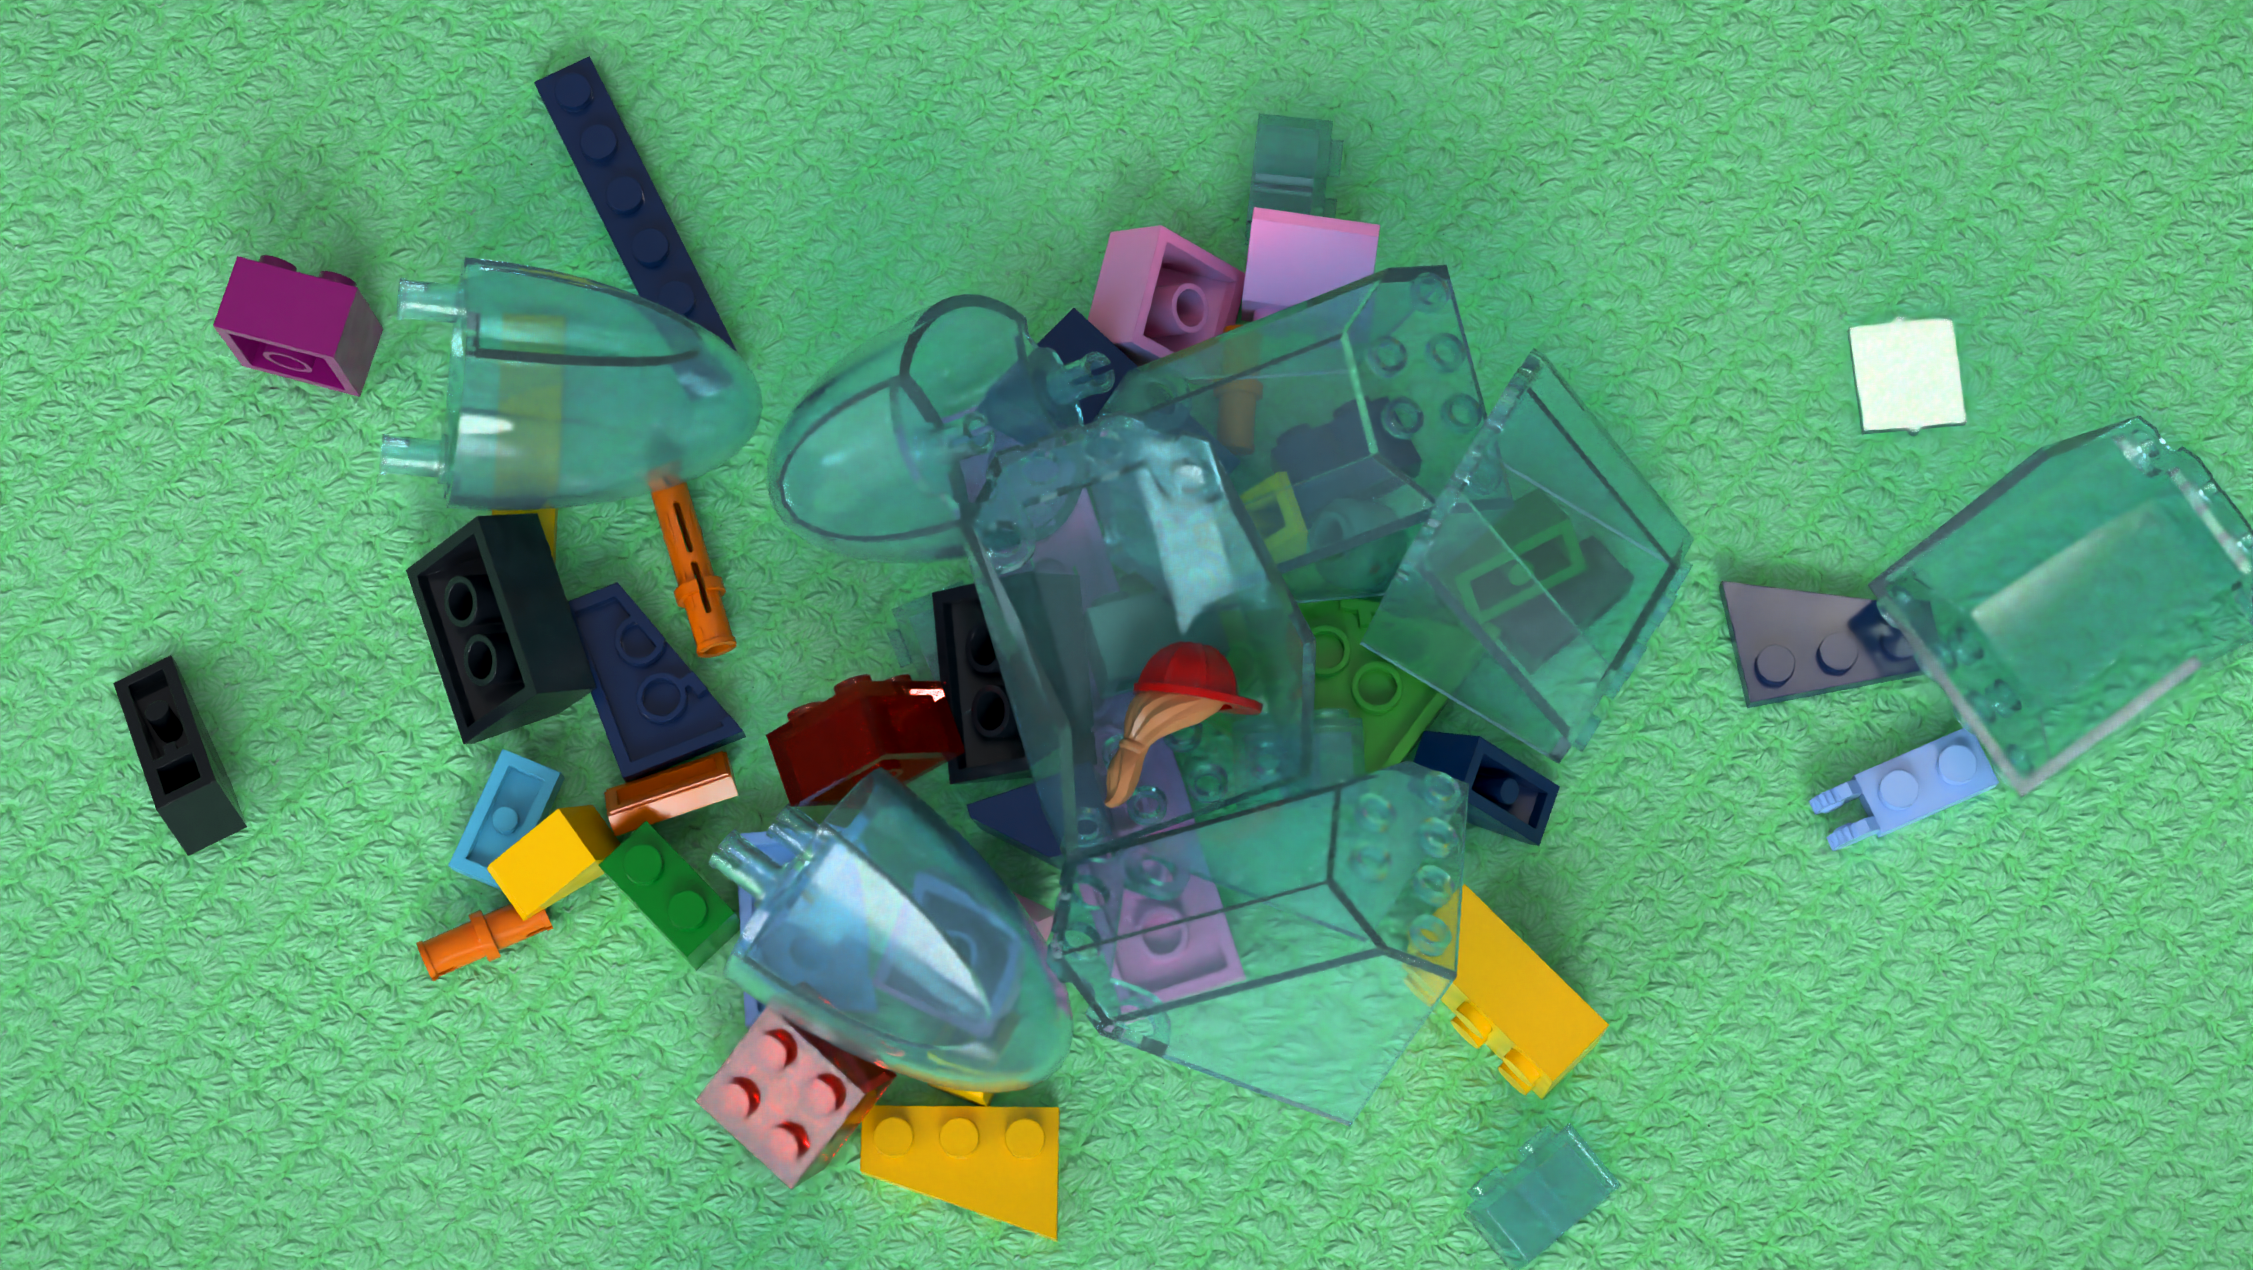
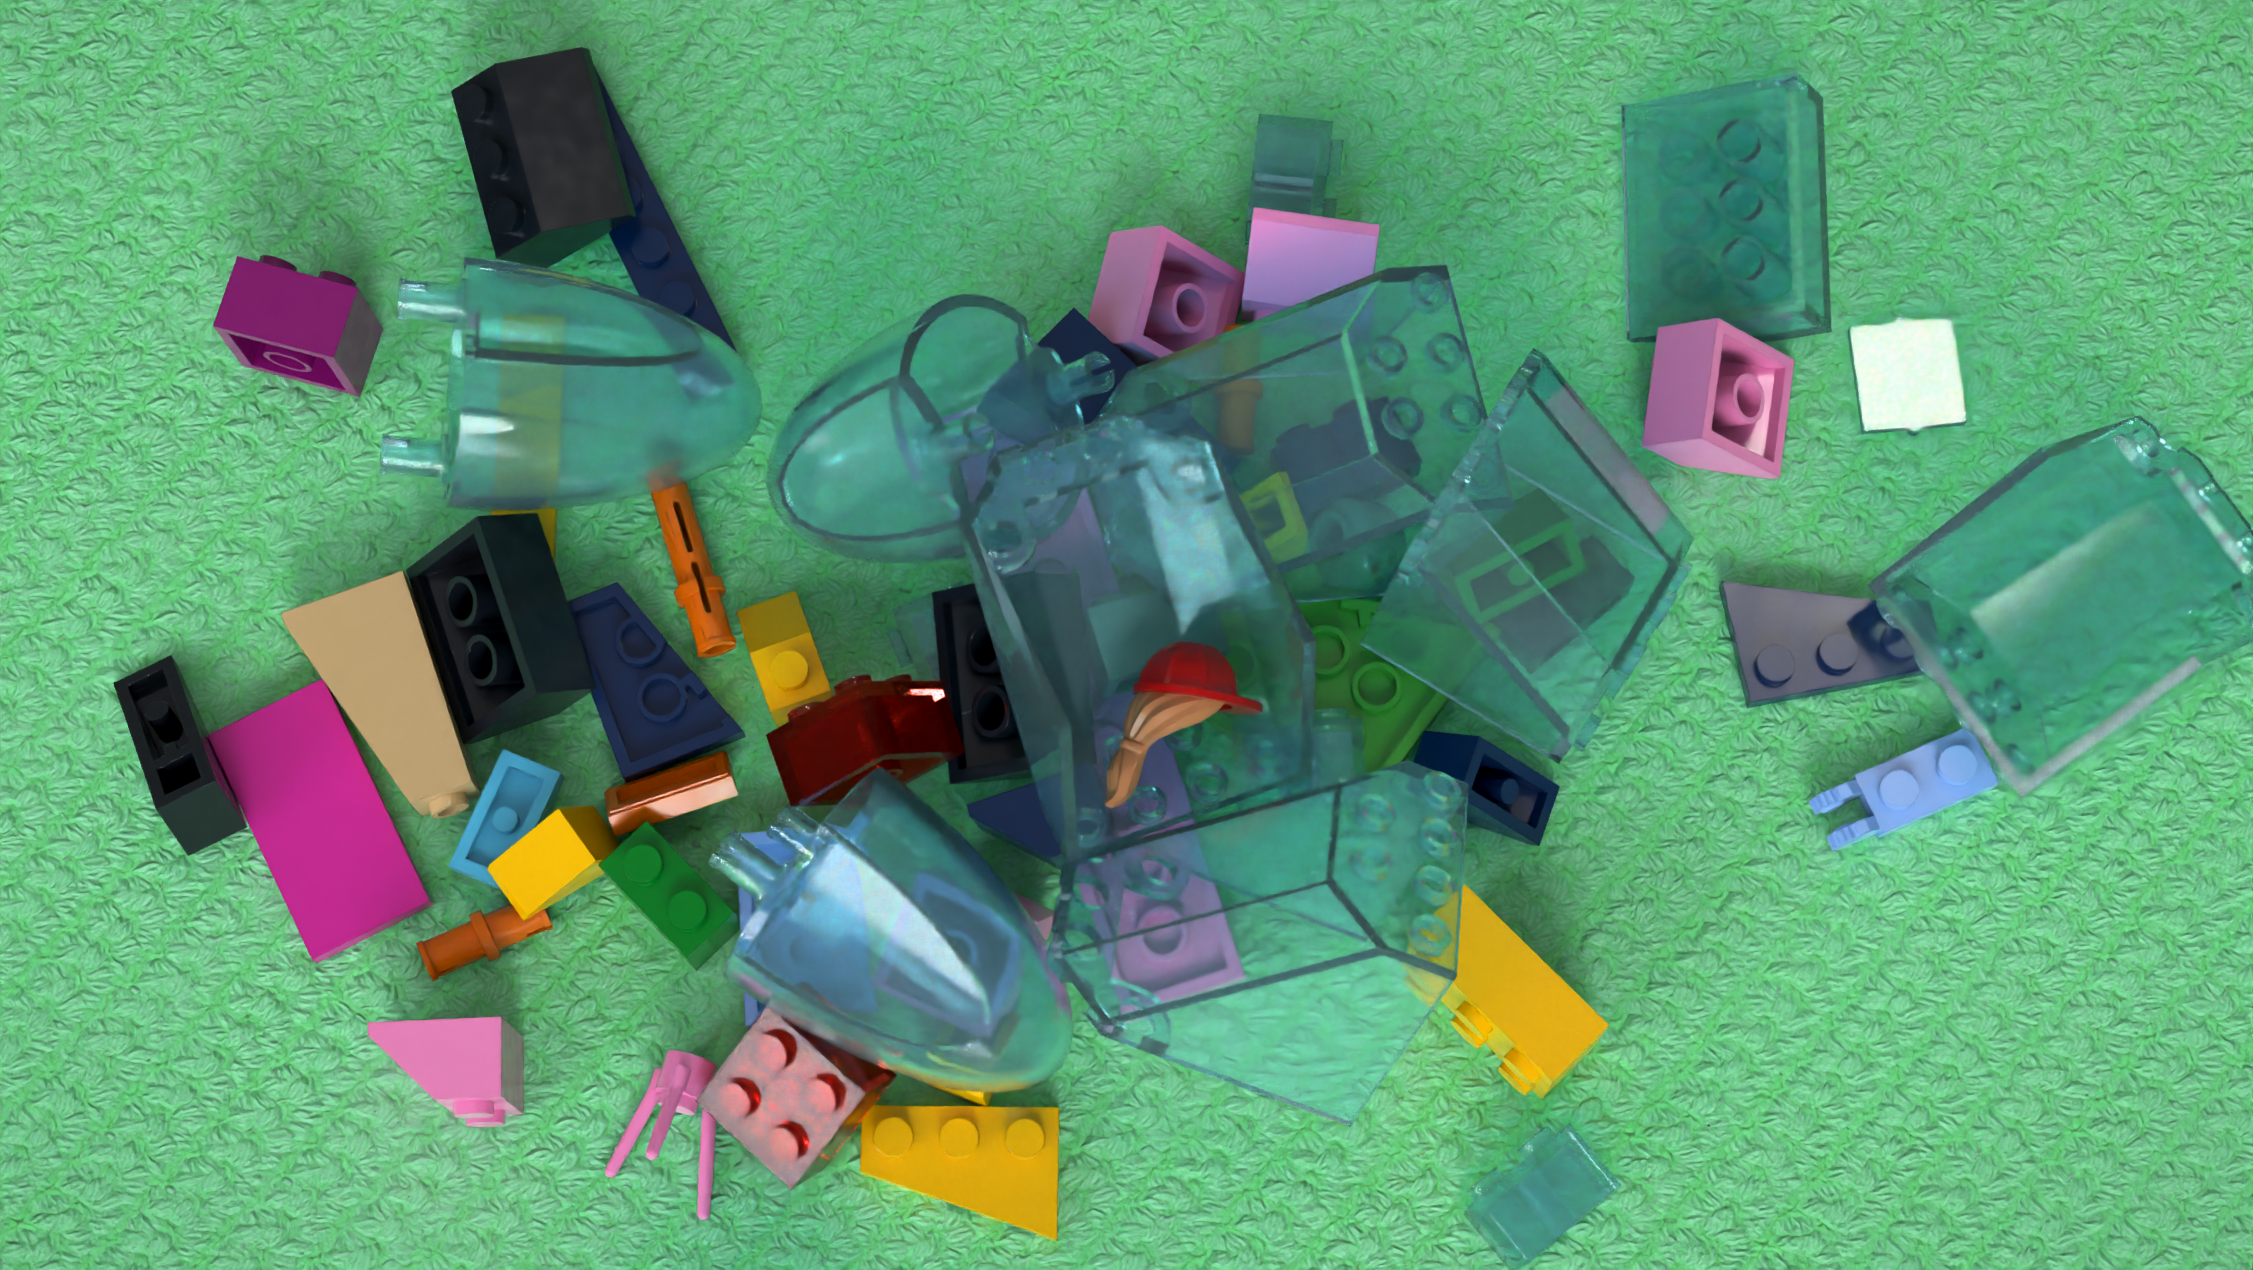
(320, 821): none -> dark pink tile
(386, 678): none -> tan slope
(461, 1063): none -> bright pink slope
(543, 156): none -> black slope
(675, 1089): none -> bright pink plant
(784, 655): none -> yellow slope
(1718, 399): none -> bright pink slope
(1727, 210): none -> clear light blue slope

